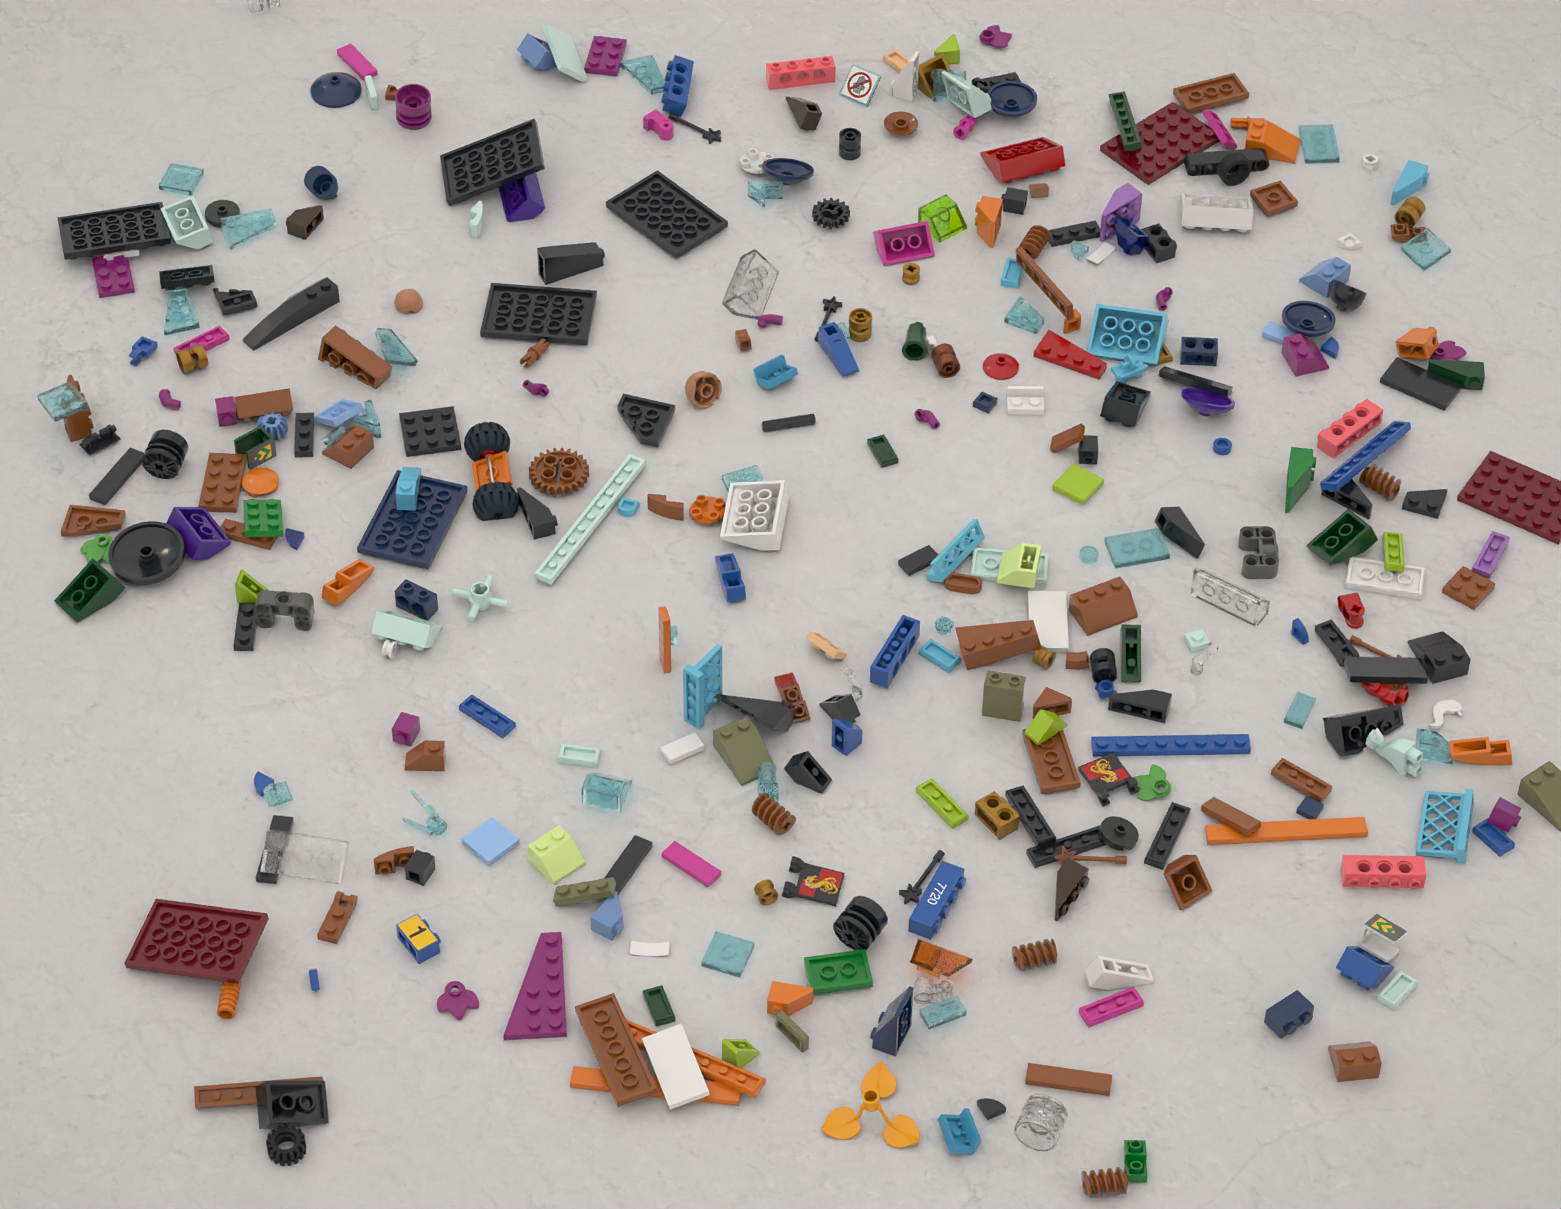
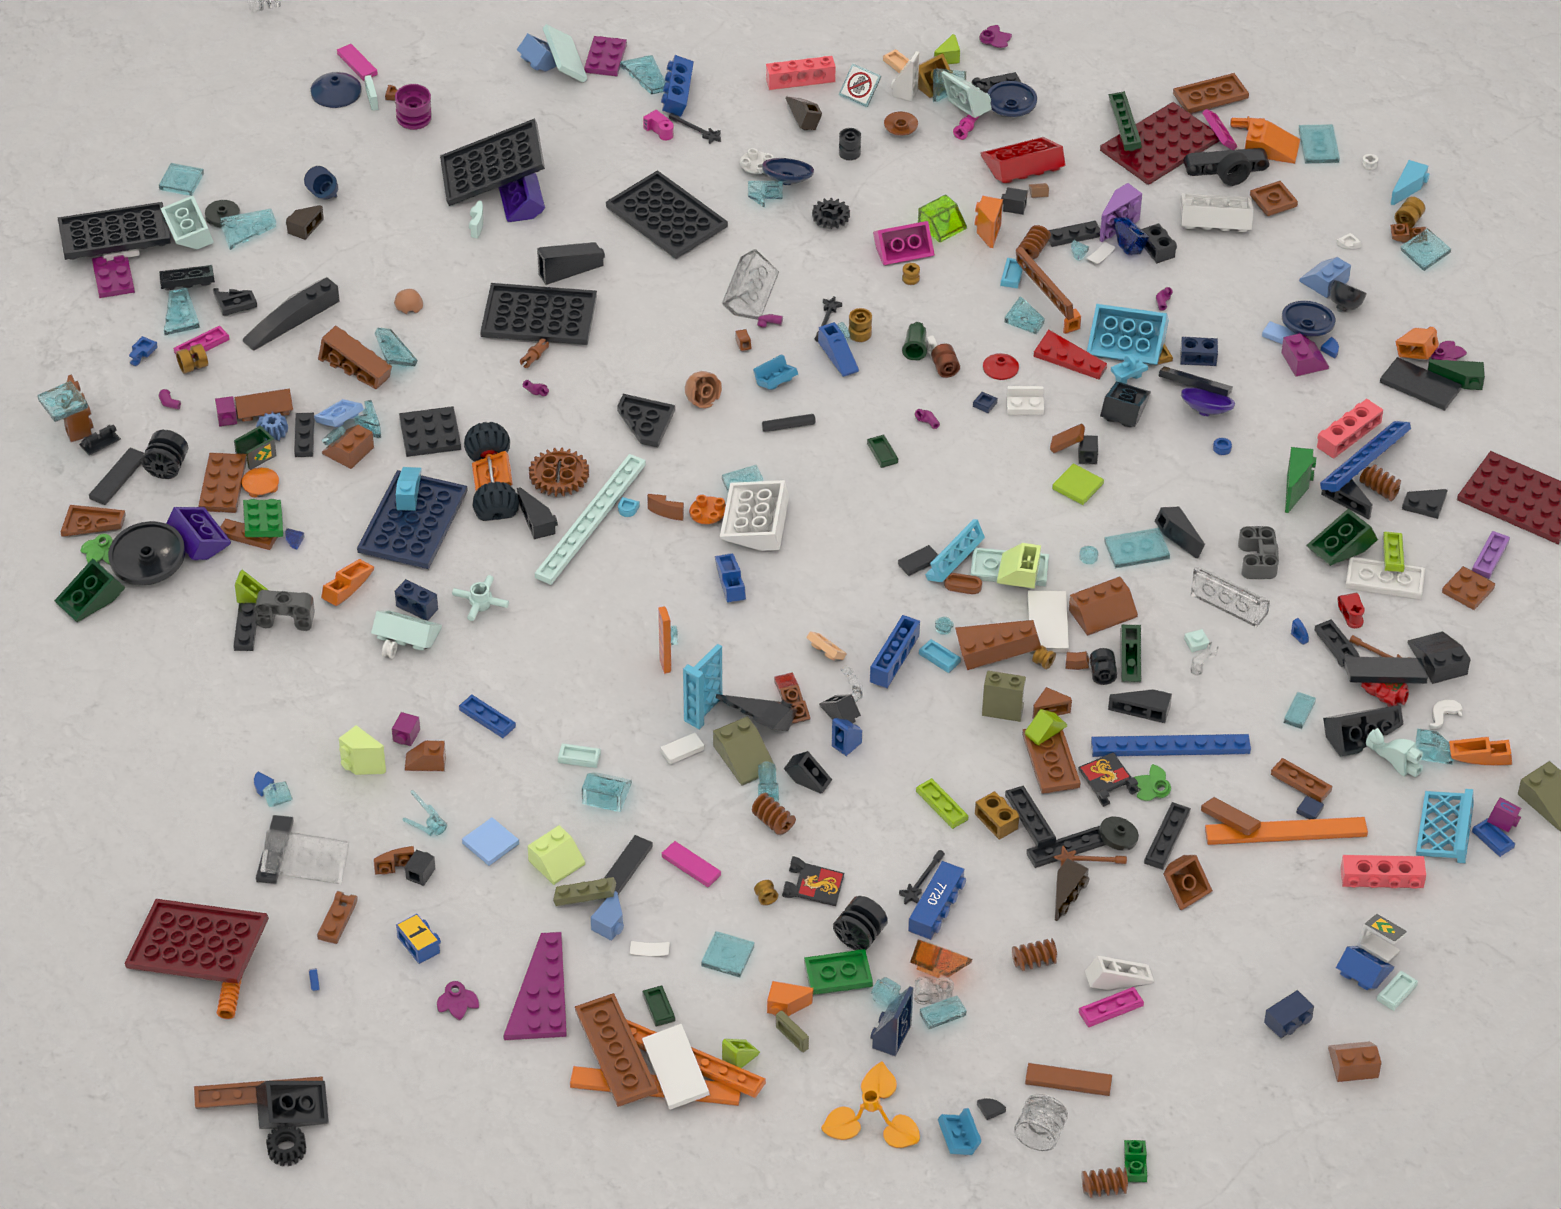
(361, 753): none -> yellowish green slope
(885, 991): none -> clear light blue head
(1105, 688): blue plate -> none

